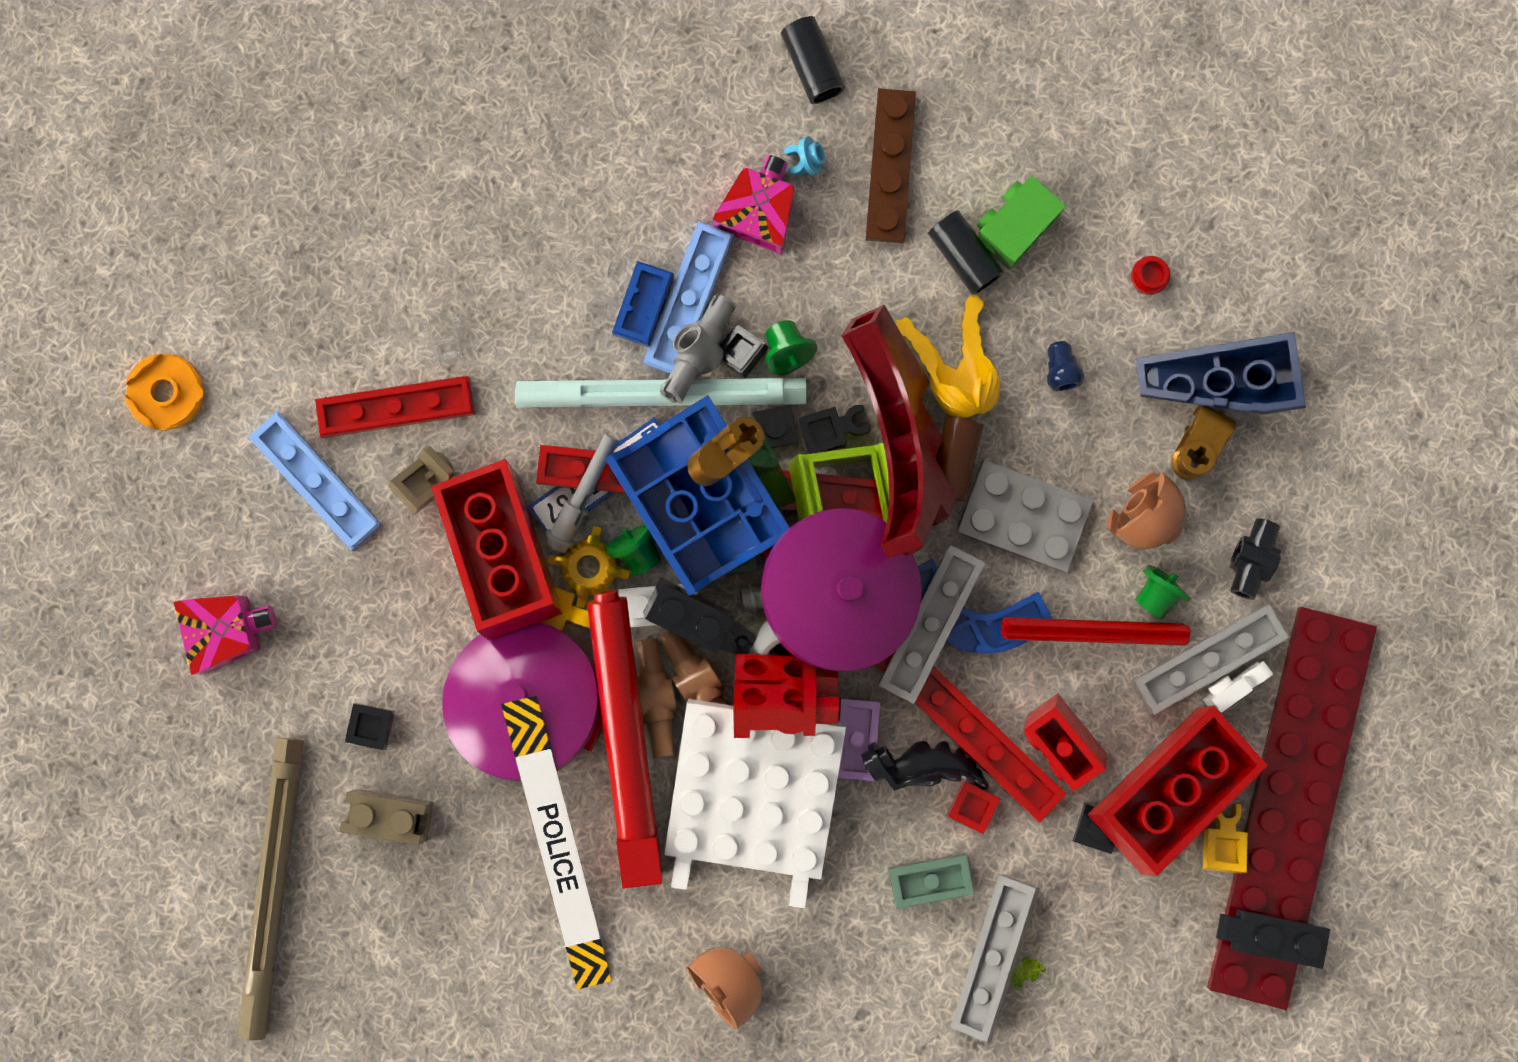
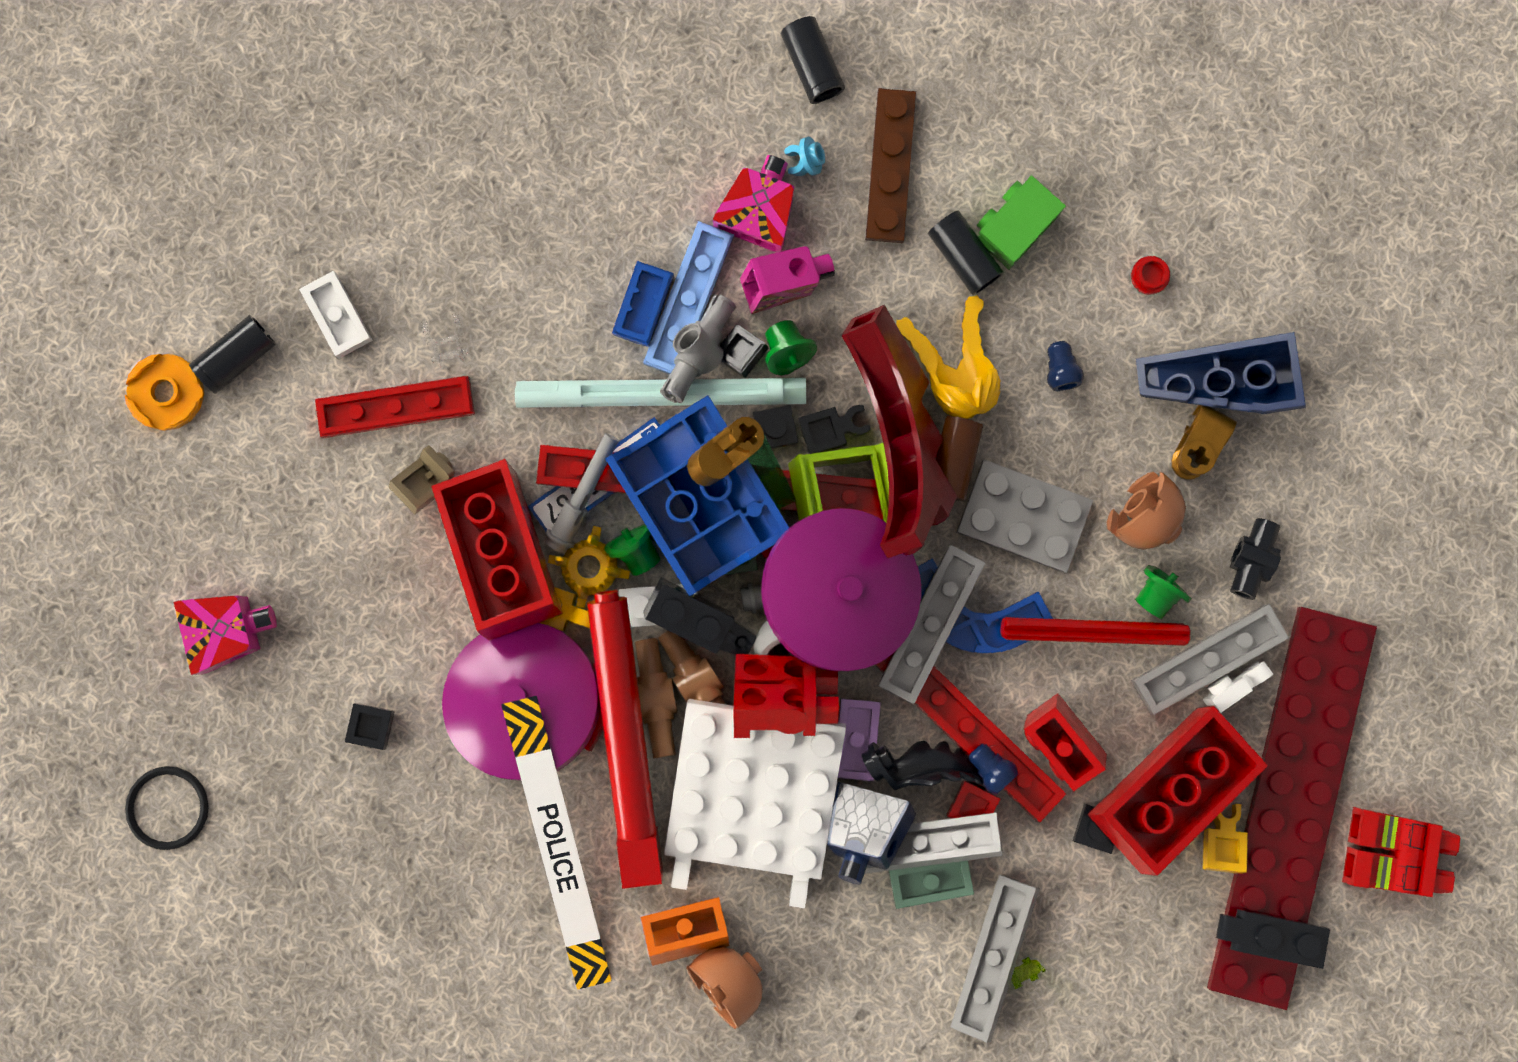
(129, 808): none -> black tyre
(232, 354): none -> black pin
(270, 889): dark tan piece -> none
(315, 481): light blue tile -> none
(335, 314): none -> white plate
(387, 817): dark tan brick -> none
(685, 931): none -> orange brick
(783, 277): none -> dark pink torso
(867, 829): none -> torso
(948, 842): none -> plate
(993, 768): none -> dark blue piece
(1411, 856): none -> red hips

